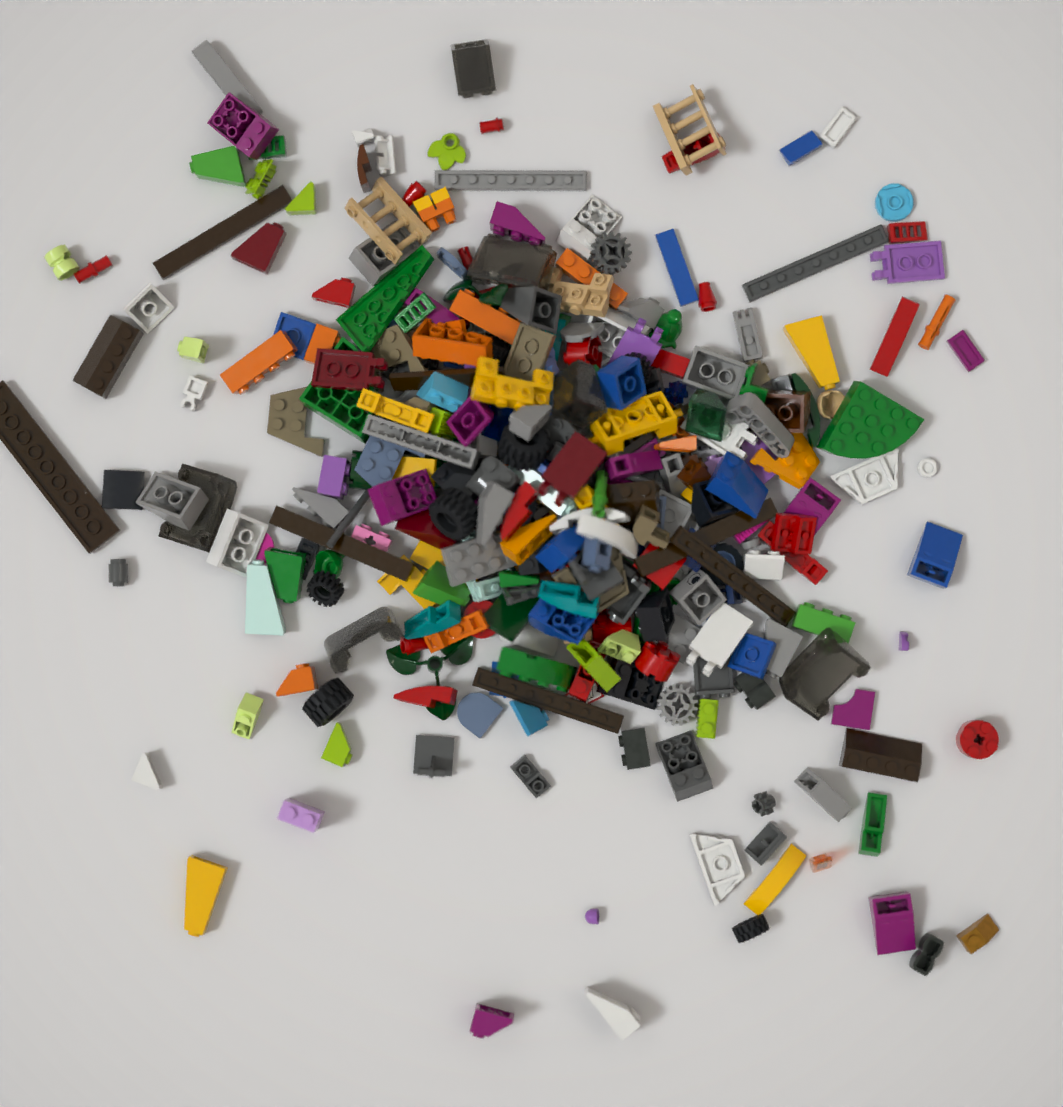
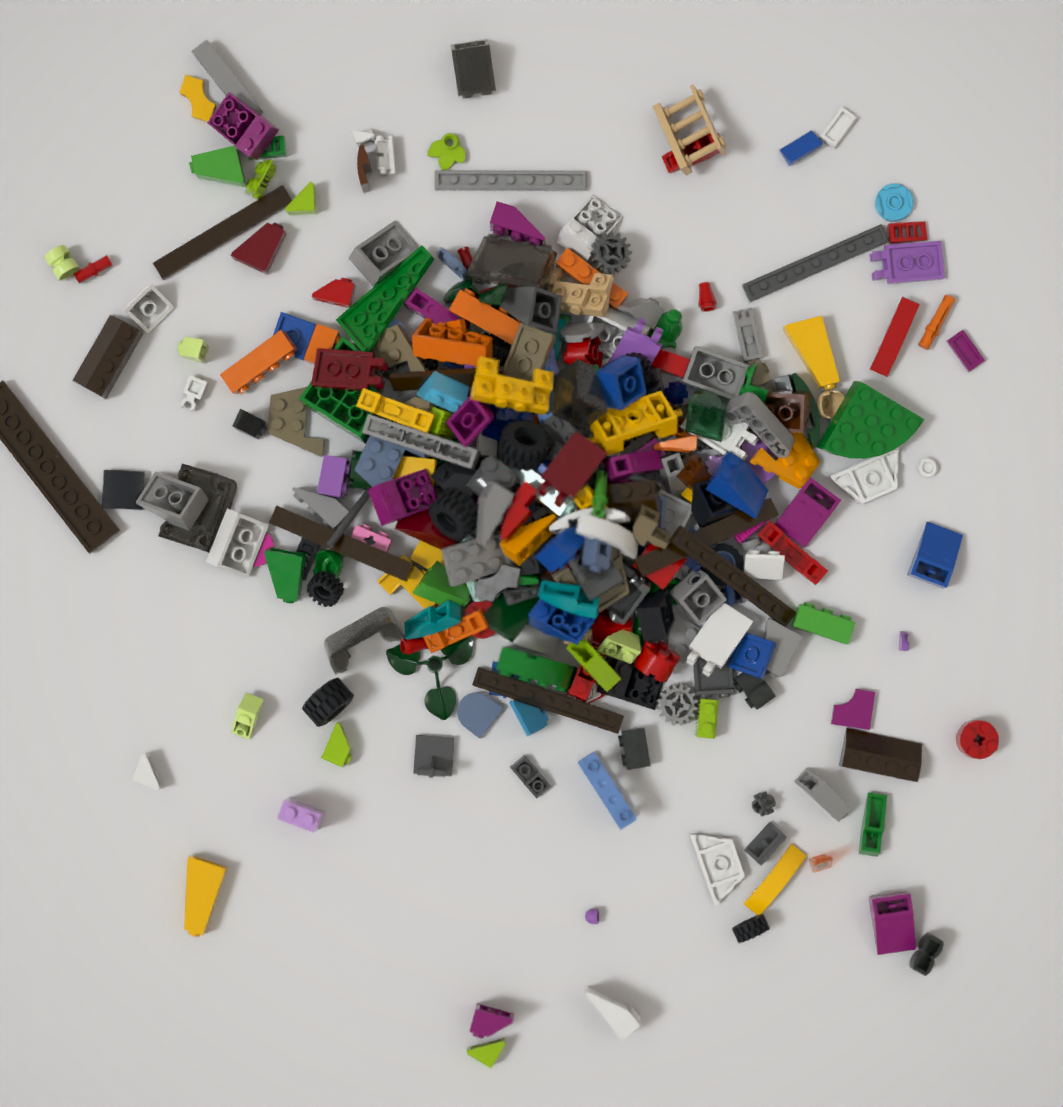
(118, 572): dark grey brick -> none
(194, 90): none -> yellow tile
(249, 424): none -> pearl dark grey slope
(262, 604): light aqua slope -> none
(299, 680): orange slope -> none
(400, 210): tan fence -> none
(405, 320): green slope -> none
(414, 193): red cone -> none
(427, 696): red slope -> none
(428, 213): orange hips -> none
(487, 1052): none -> lime slope
(489, 587): none -> flat silver tile
(491, 126): red pin -> none
(529, 420): light grey slope -> none
(607, 790): none -> medium blue fence
(676, 267): blue tile -> none
(684, 766): dark grey slope -> none
(793, 533): red slope -> none
(821, 672): clear smoke windscreen -> none
(978, 934): pearl gold slope -> none

